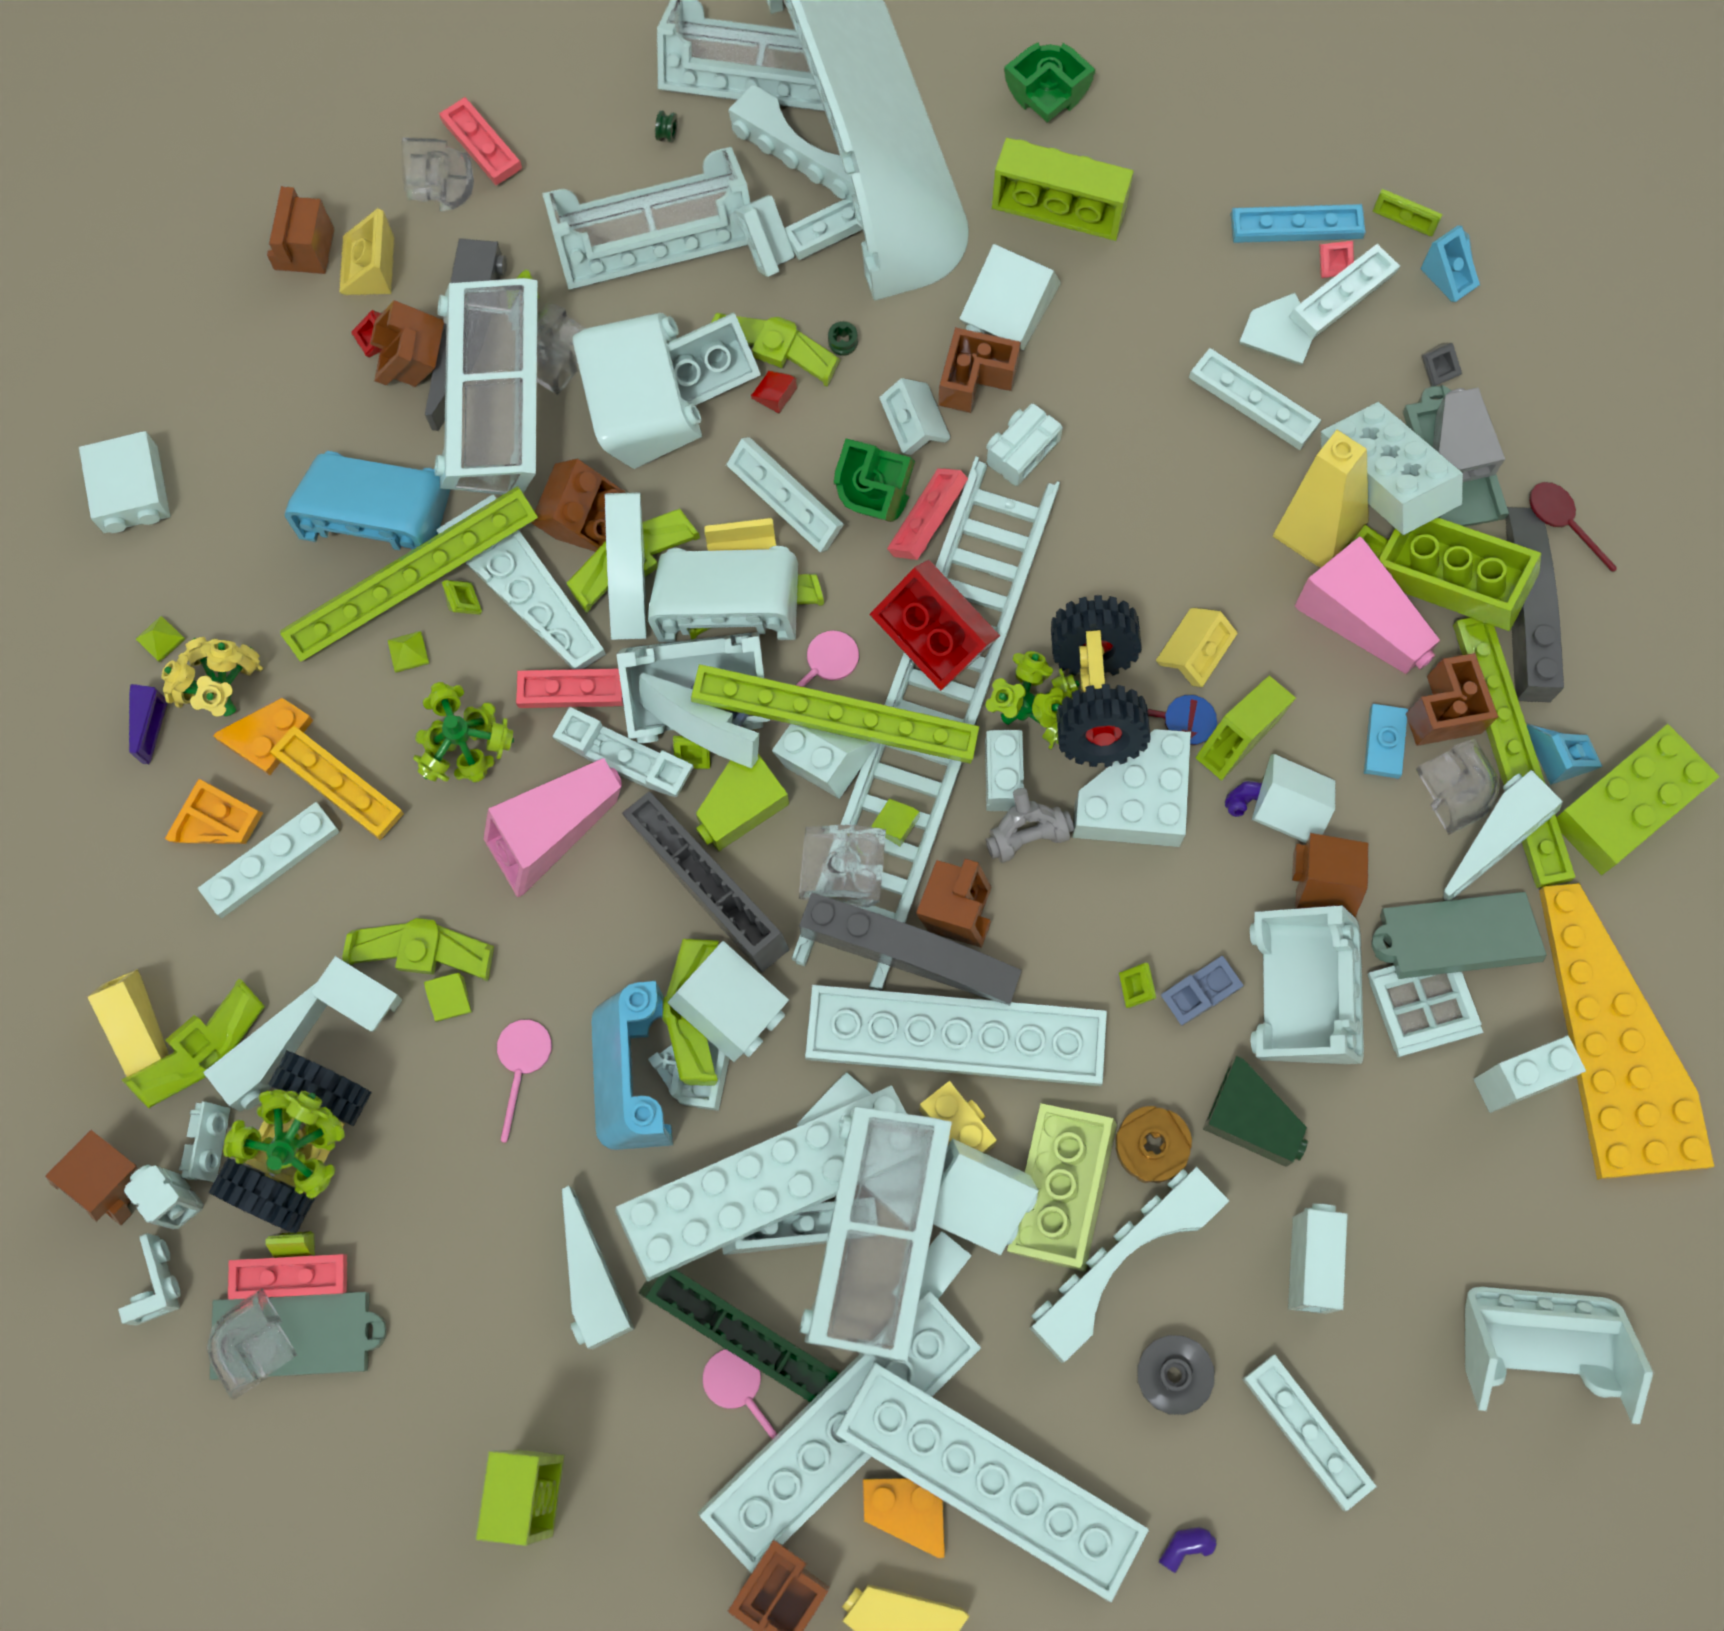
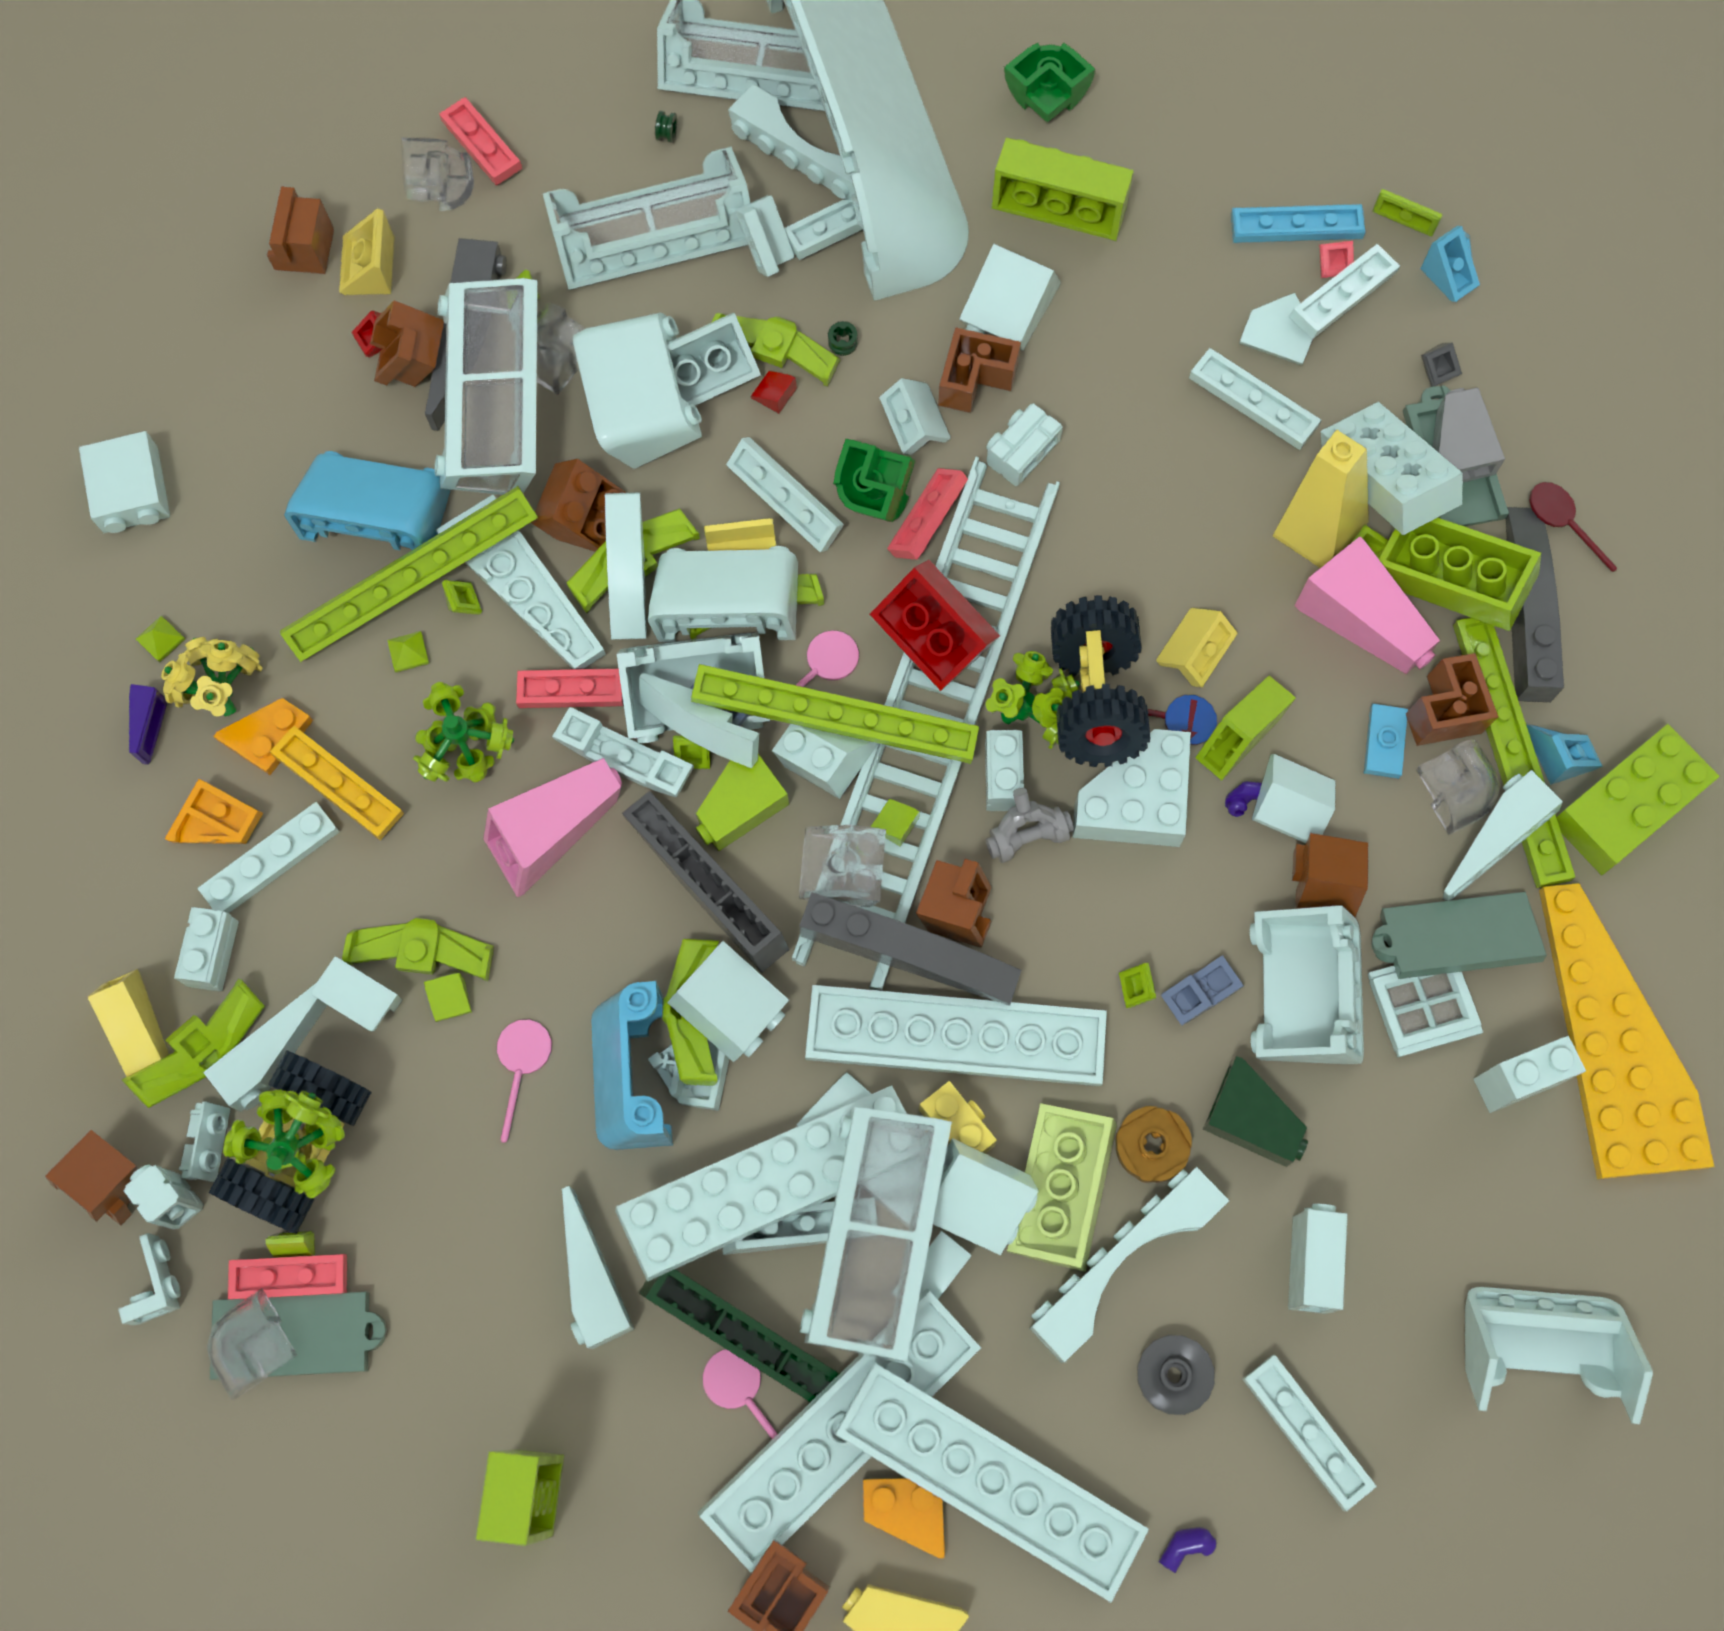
(206, 949): none -> light aqua brick

